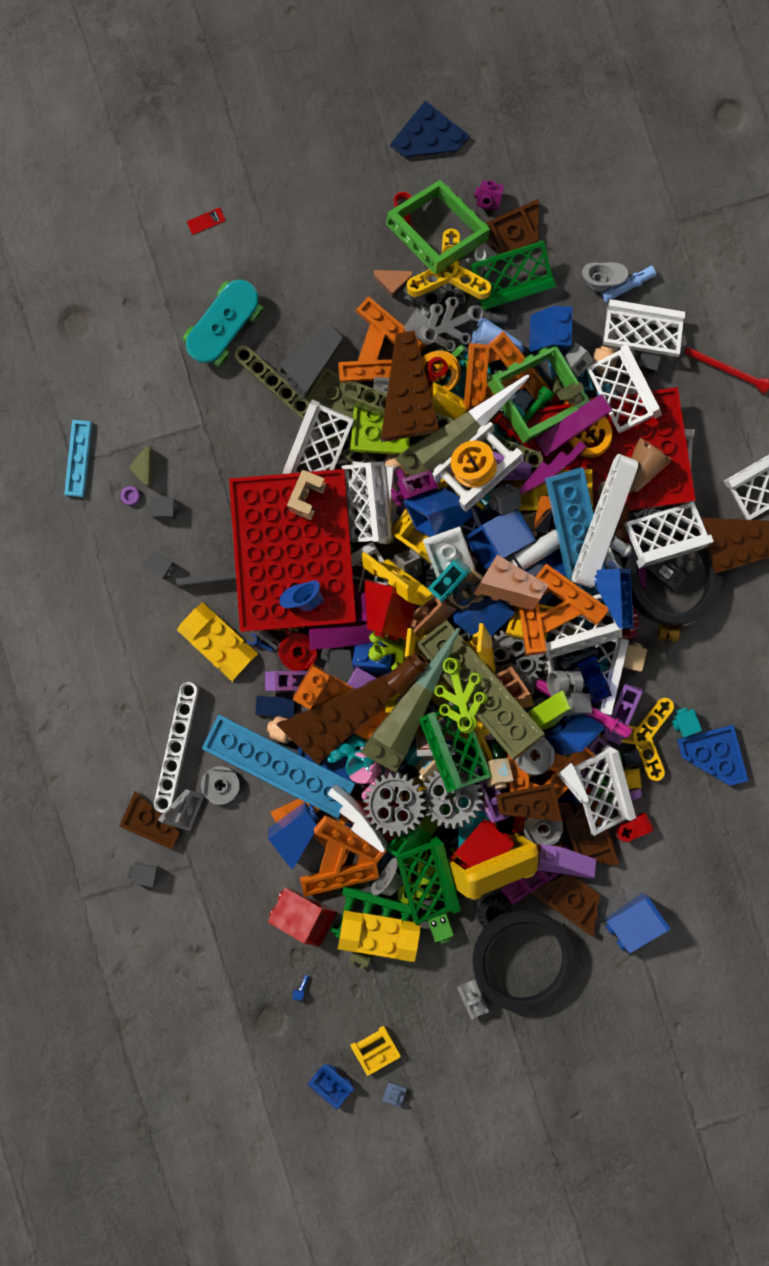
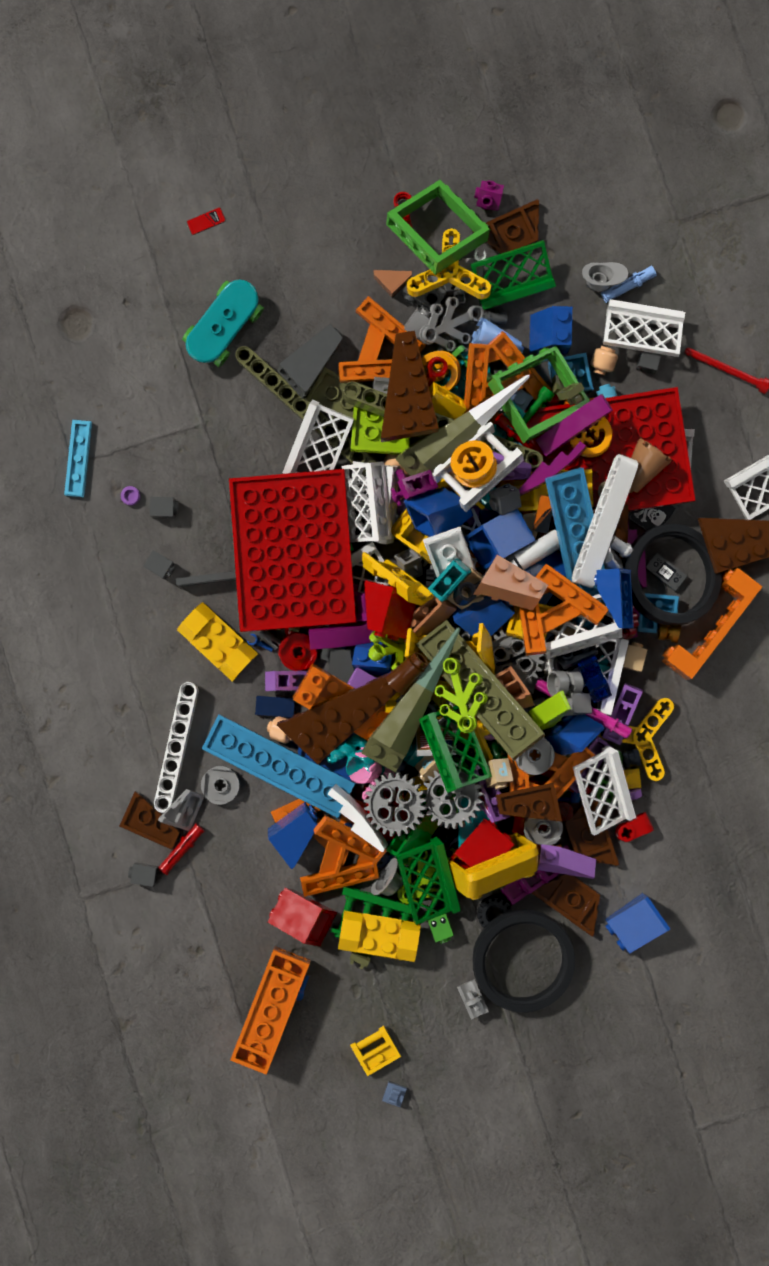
(142, 466): olive slope -> none
(186, 843): none -> red pin
(270, 1010): none -> orange plate
(304, 596): blue piece -> none
(306, 481): tan panel -> none
(330, 1085): blue bracket -> none
(428, 134): dark blue plate -> none
(570, 778): white slope -> none
(578, 359): light grey brick -> none
(639, 382): white fence -> none
(663, 602): none -> dark azure brick
(677, 548): white fence -> none
(686, 722): teal brick -> none
(716, 754): blue plate -> none
(740, 587): none -> orange plate

